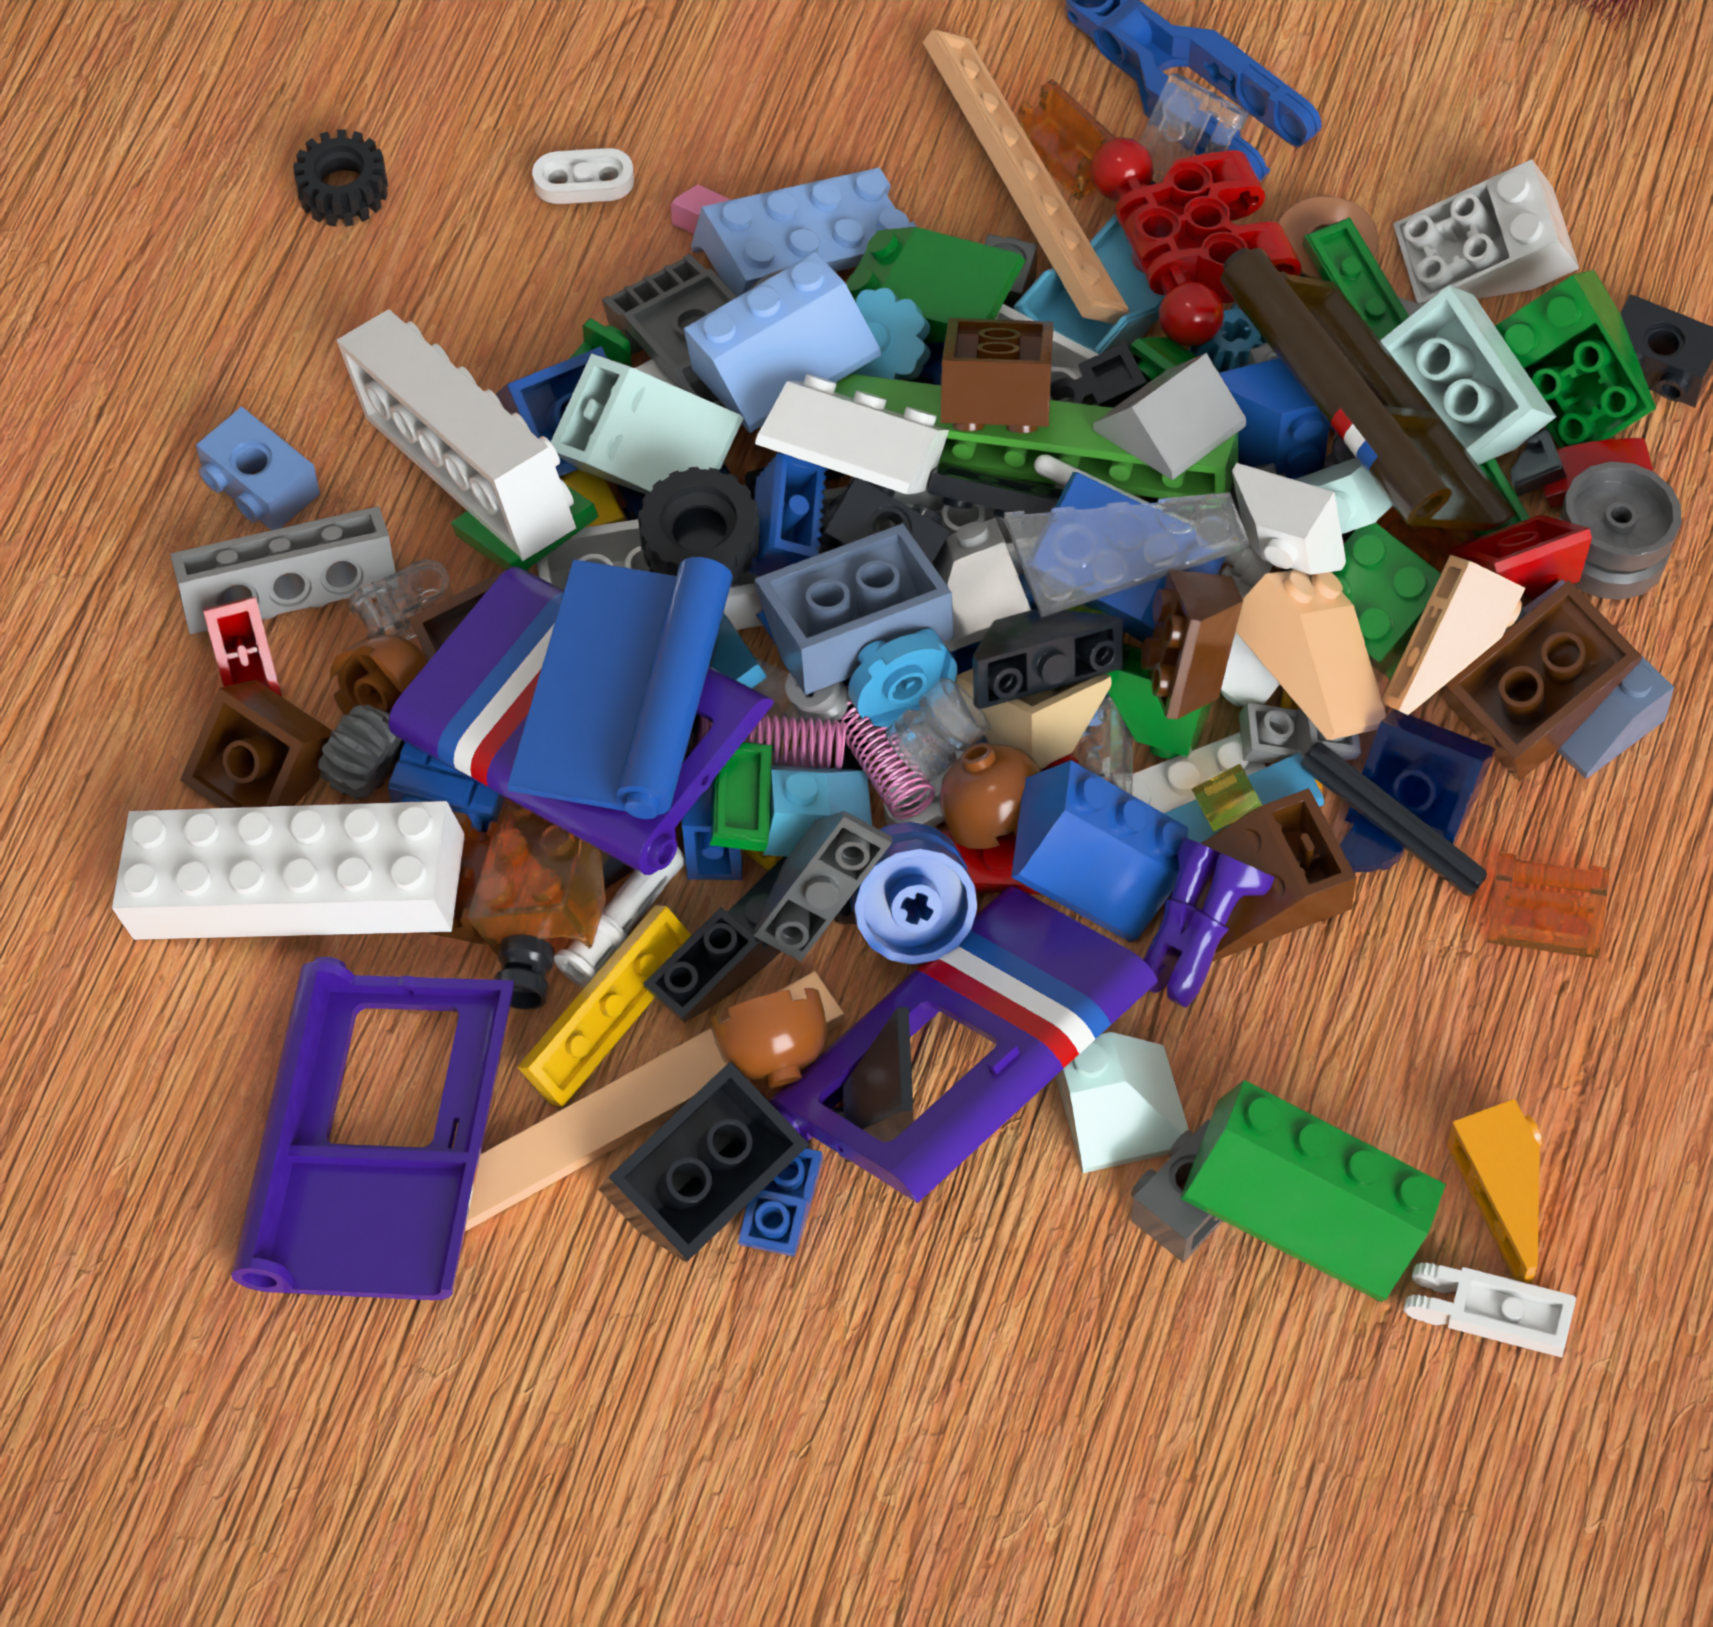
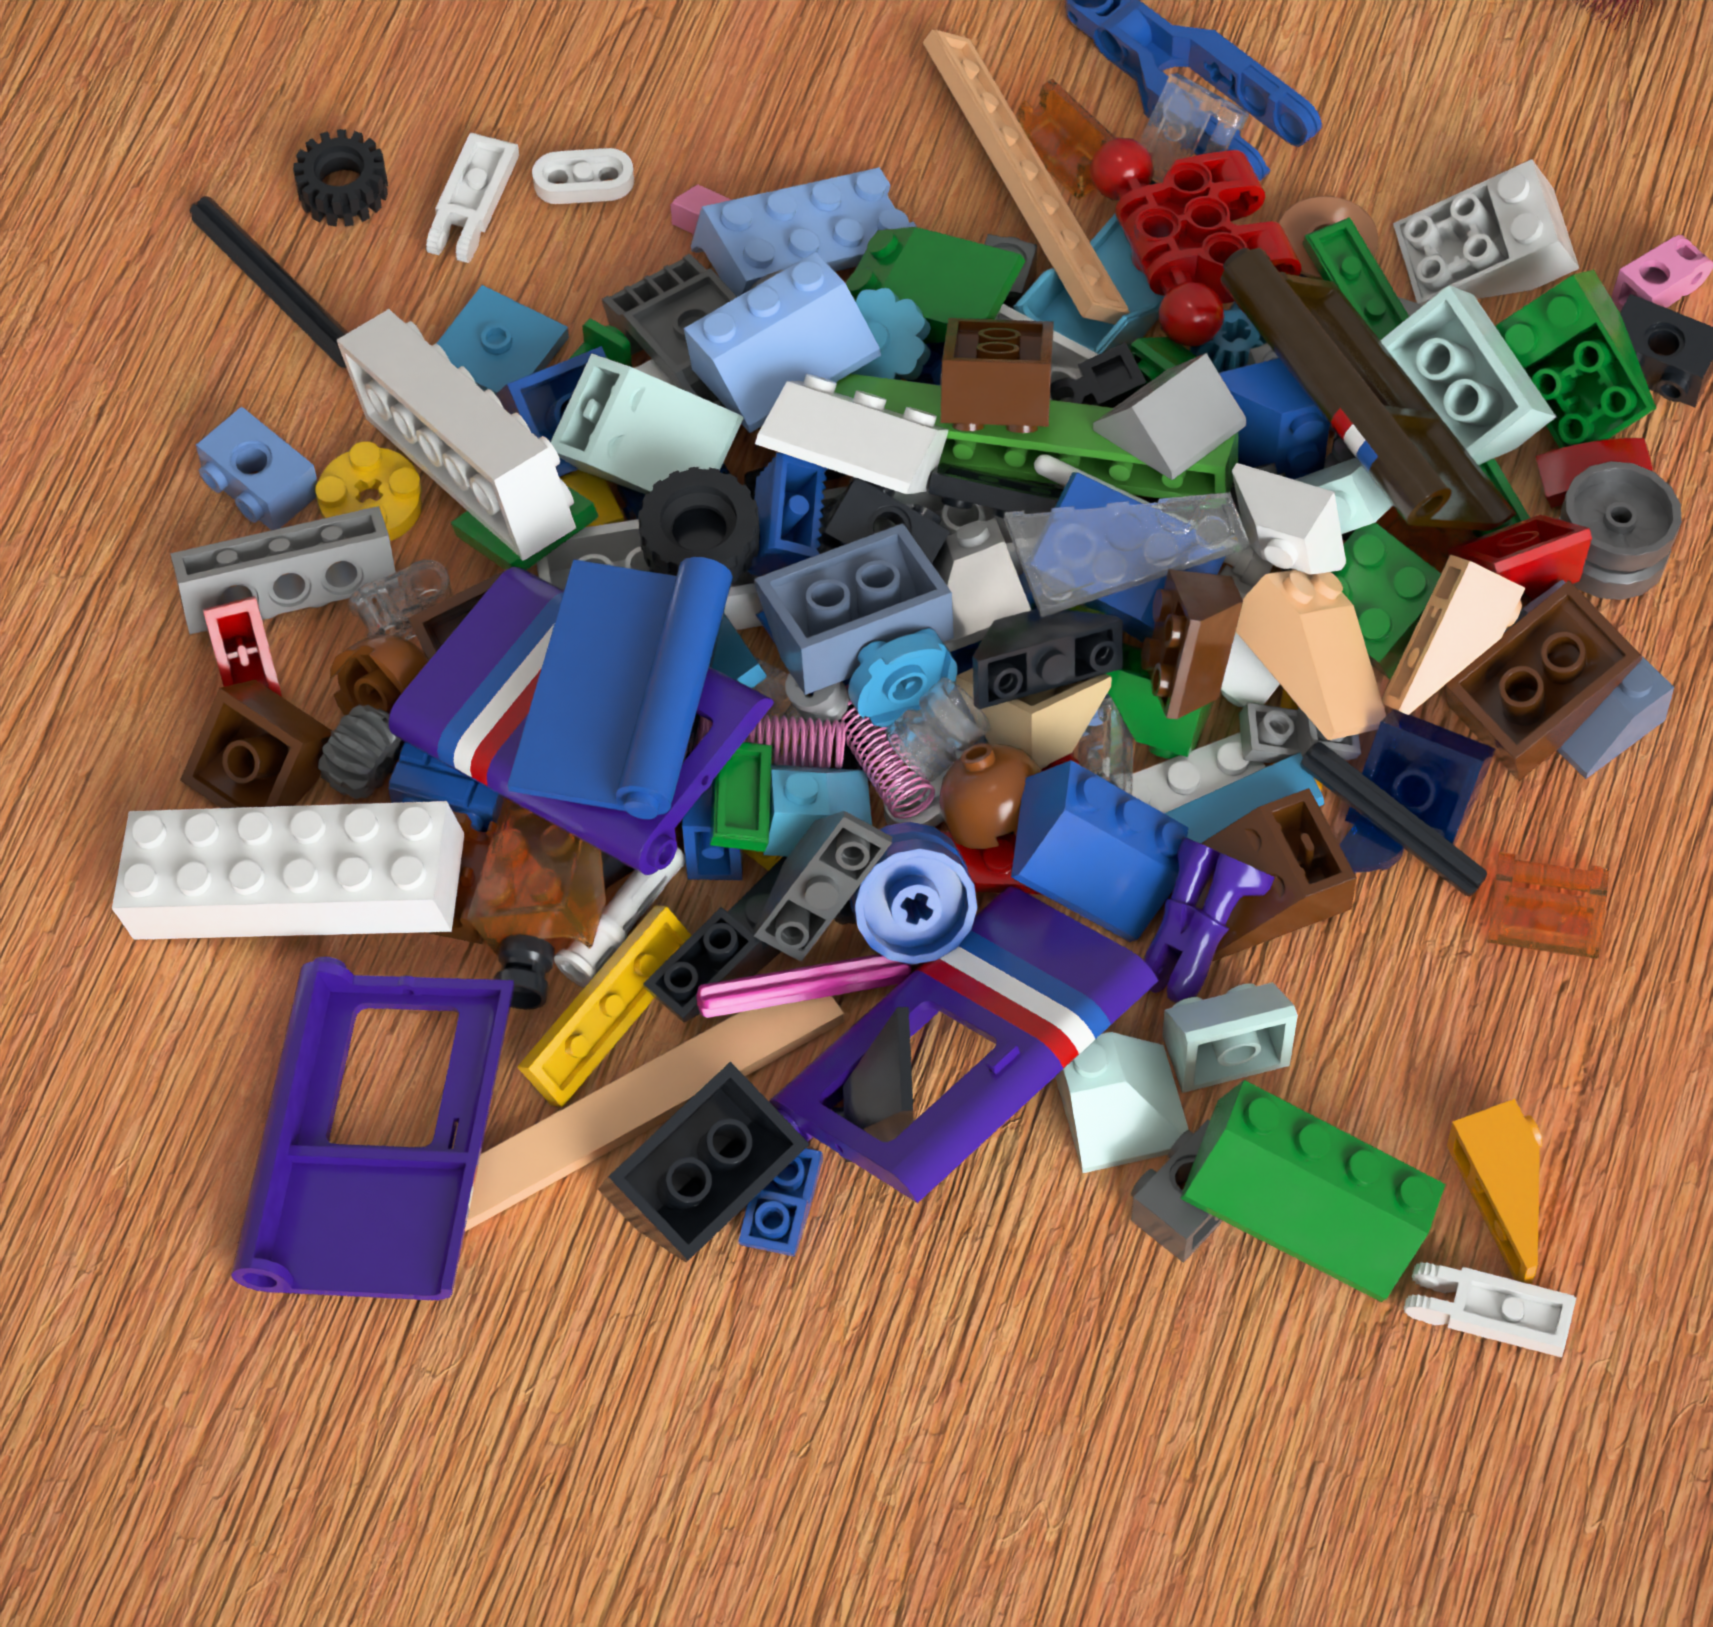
(269, 276): none -> black axle
(372, 468): none -> yellow plate
(472, 193): none -> white hinge
(501, 340): none -> dark azure plate
(772, 1036): dark orange cylinder -> none
(799, 984): none -> dark pink axle
(1226, 797): clear yellow plate -> none
(1229, 1035): none -> light aqua slope
(1537, 464): black tile -> none
(1663, 274): none -> bright pink leg

